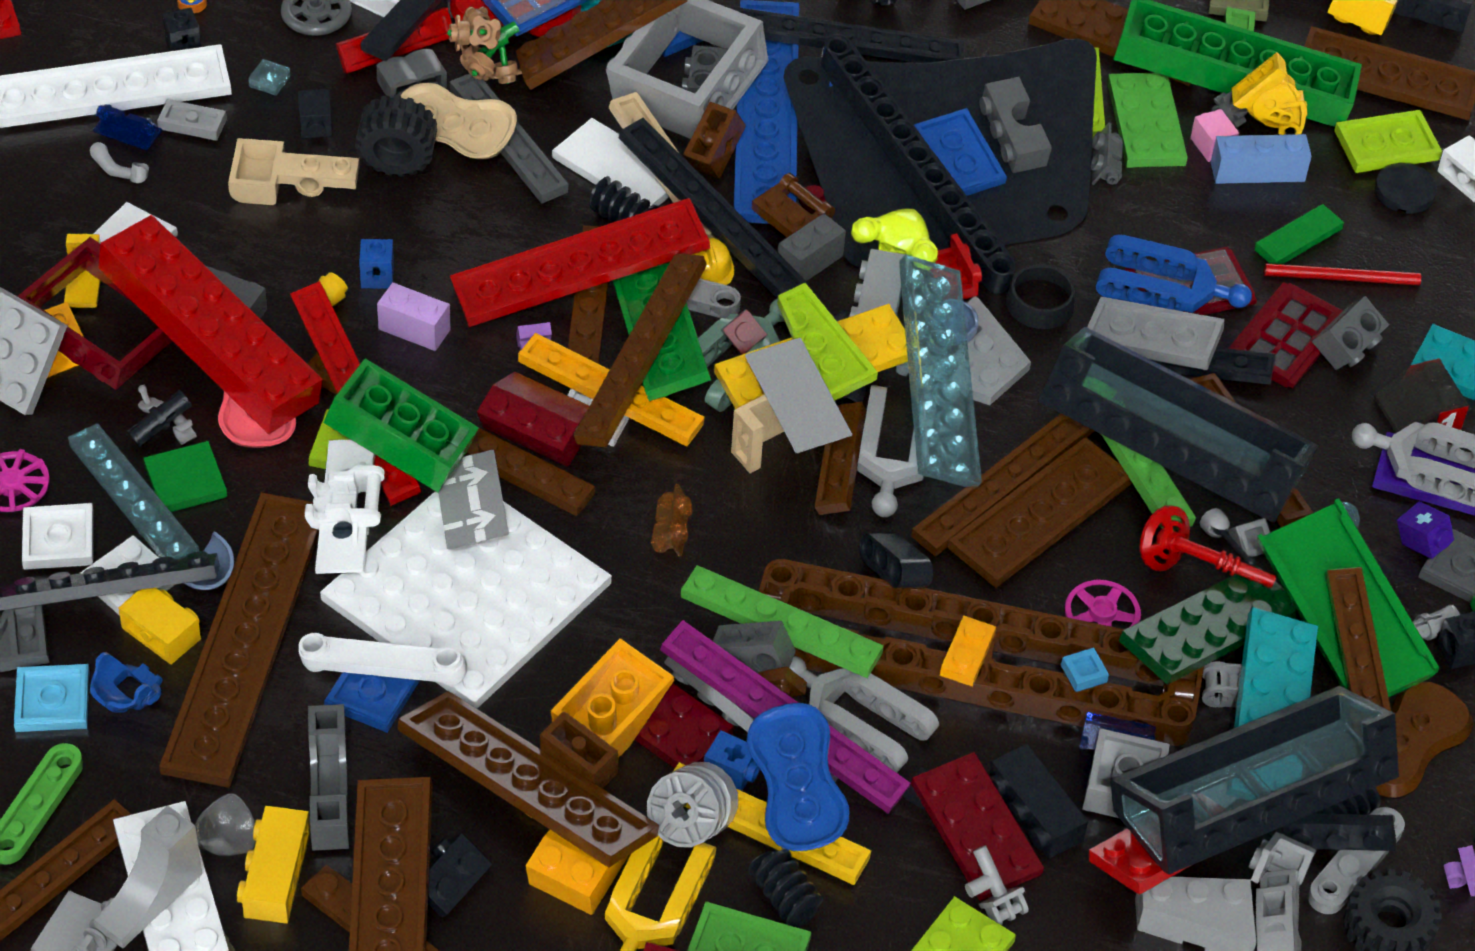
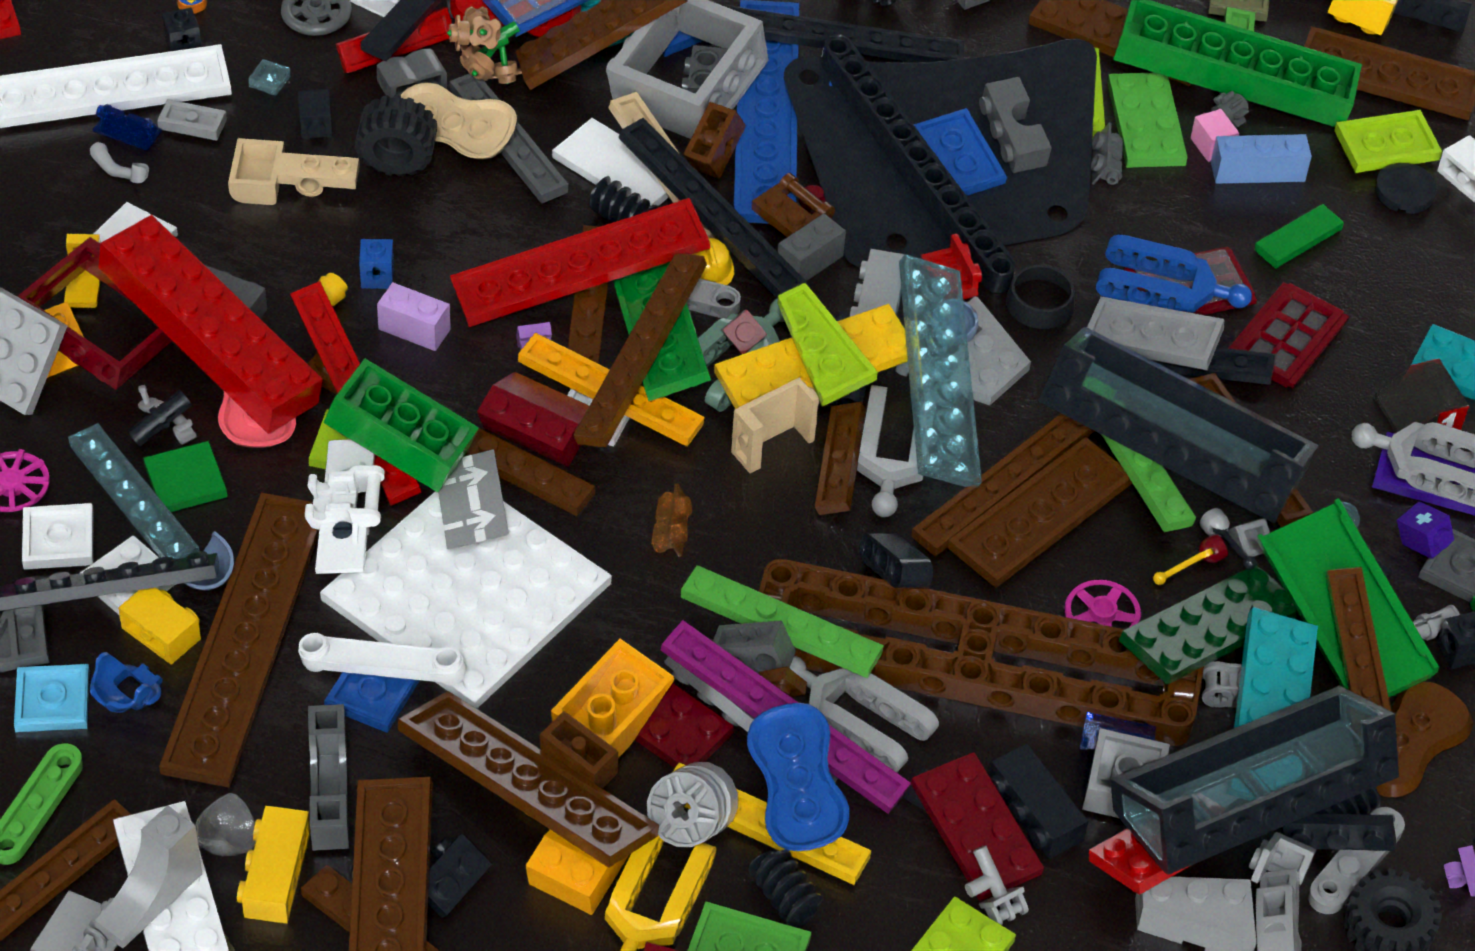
(734, 758): blue brick -> none
(798, 395): light grey sticker -> none
(897, 232): neon yellow head -> none
(967, 651): light orange plate -> none
(1084, 669): dark azure plate -> none
(1179, 543): red dish -> none
(1210, 550): none -> hinge
(1272, 96): yellow piece -> none
(1342, 274): red piece -> none
(1351, 333): dark grey brick -> none

